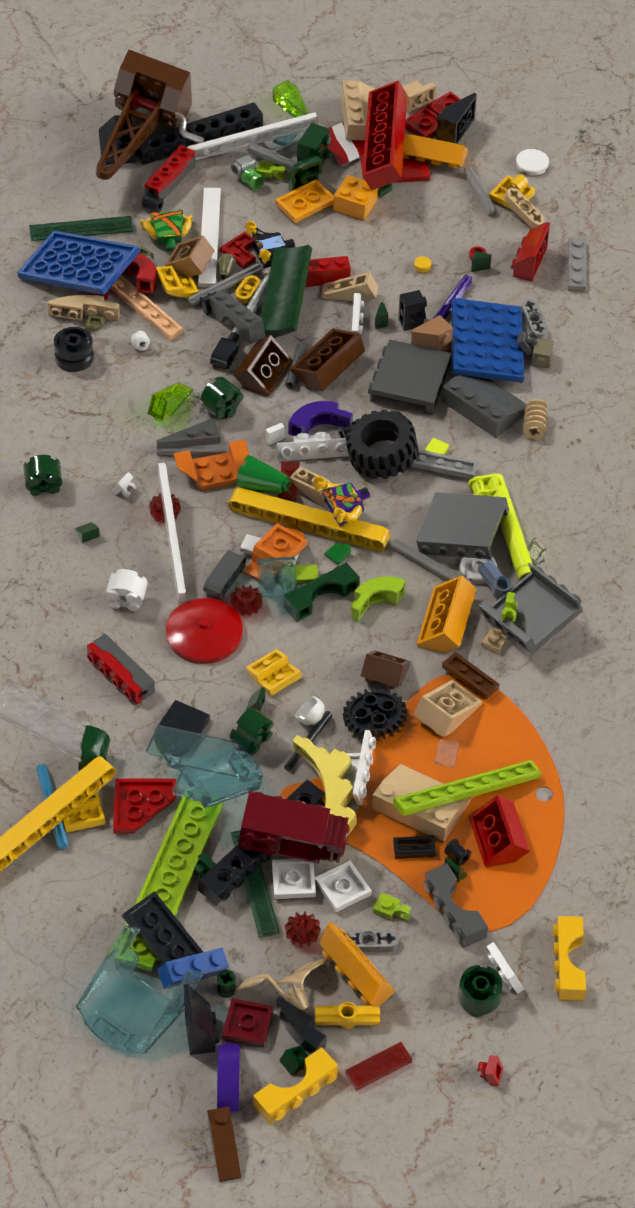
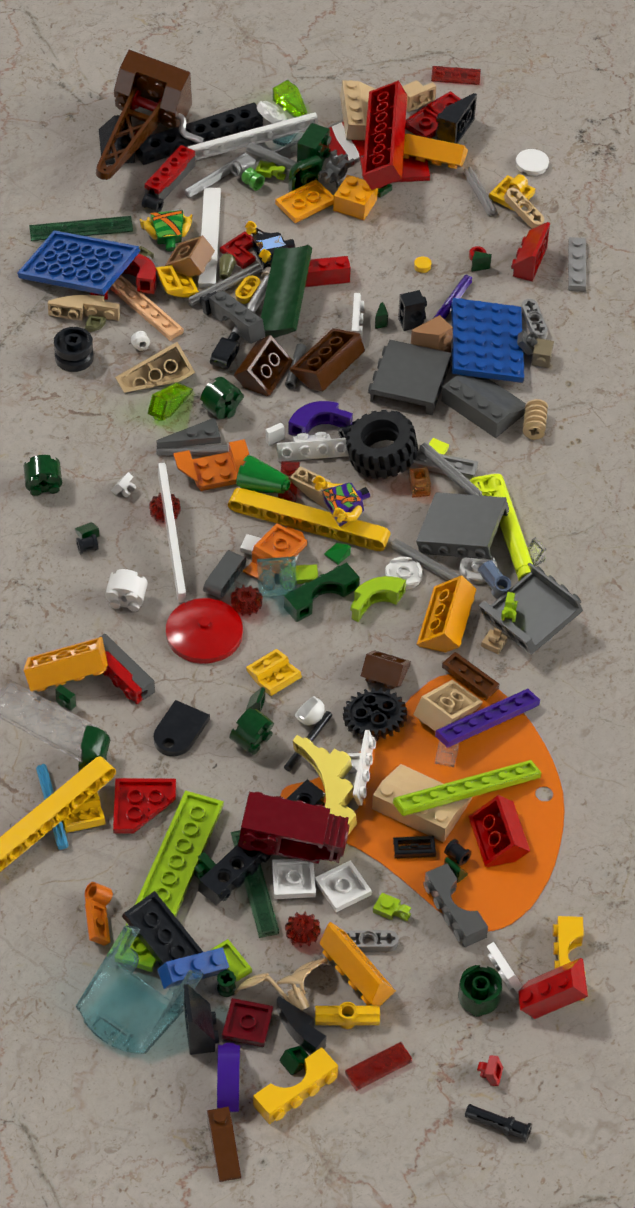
(65, 664): none -> light orange slope
(65, 697): none -> dark green plate
(87, 544): none -> black bush
(96, 899): none -> orange plate
(160, 369): none -> tan wedge
(208, 765): clear light blue windscreen -> none
(211, 178): none -> light grey axle
(236, 962): none -> lime tile
(270, 112): none -> white tile
(336, 168): none -> dark grey pin
(345, 288): tan slope -> none
(406, 569): none -> white tile
(420, 482): none -> clear orange brick
(449, 470): none -> light grey axle
(455, 75): none -> clear red plate
(487, 718): none -> dark purple plate
(508, 1125): none -> black pin
(554, 989): none -> red slope

